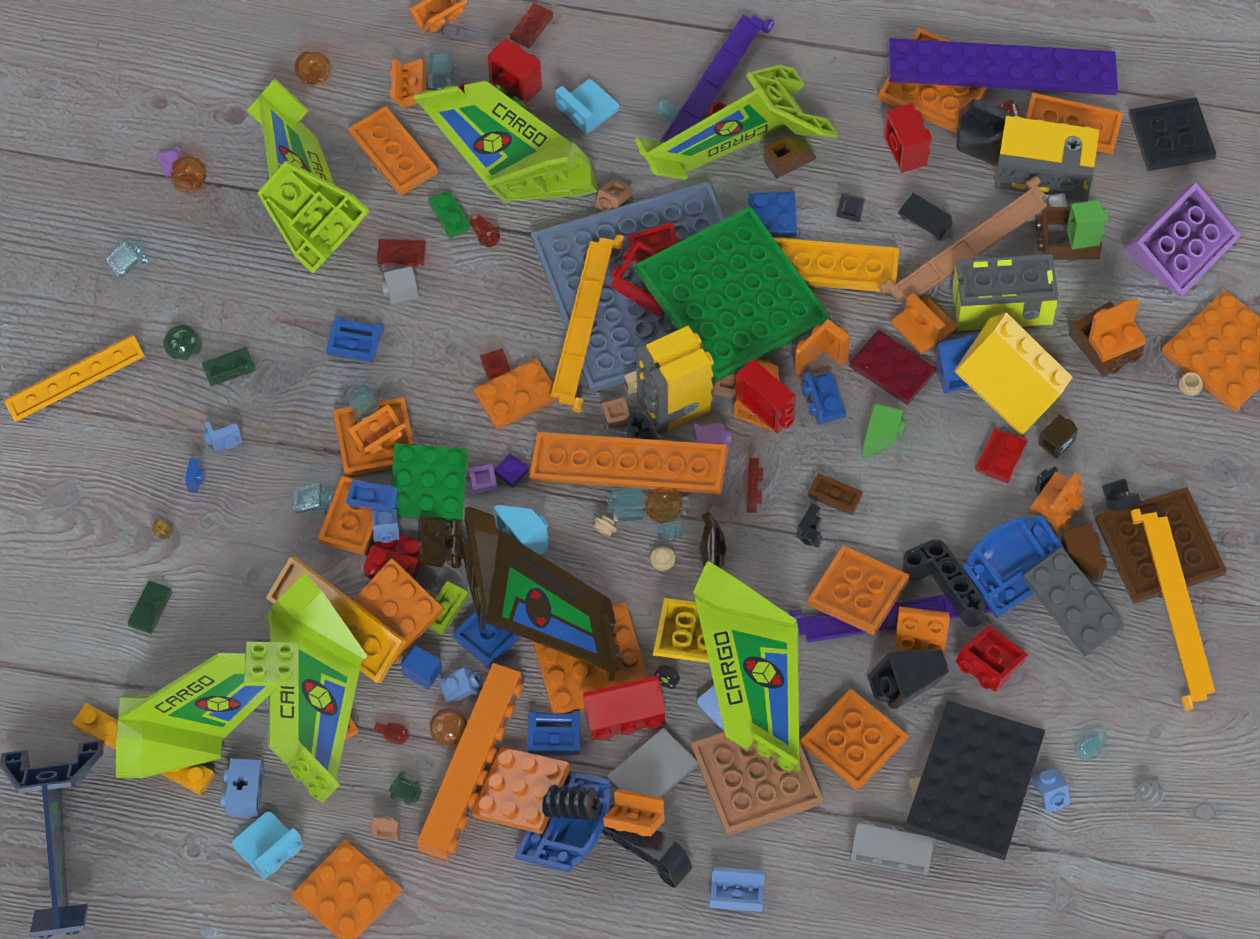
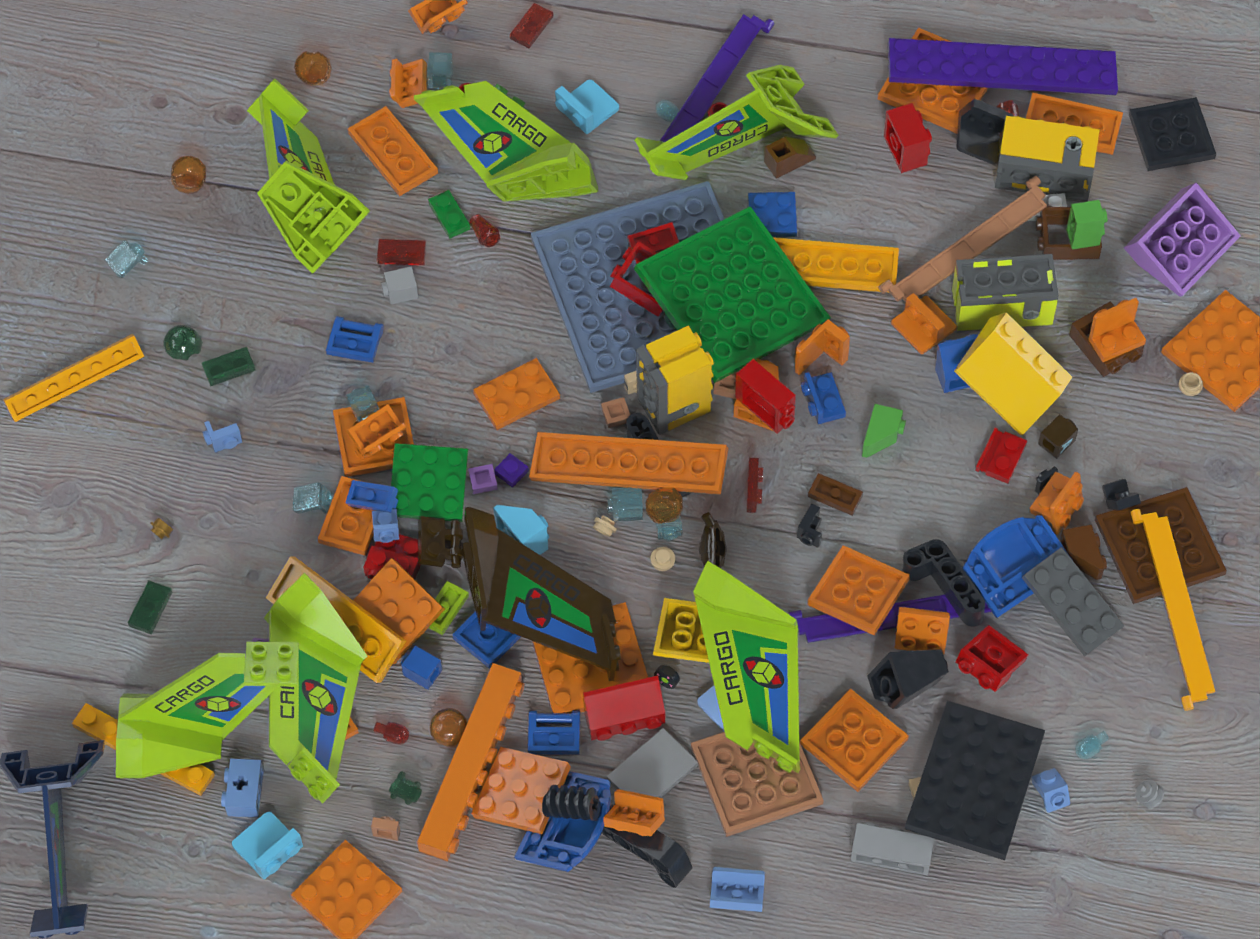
(167, 159): medium lavender plate -> none
(195, 475): blue plate -> none
(460, 685): medium blue bracket -> none
(494, 363): clear red plate -> none
(515, 70): red brick -> none
(582, 321): light orange piece -> none
(612, 195): nougat bracket -> none
(711, 434): medium lavender window -> none
(850, 207): black plate -> none
(892, 367): dark red plate -> none
(926, 216): black hinge -> none

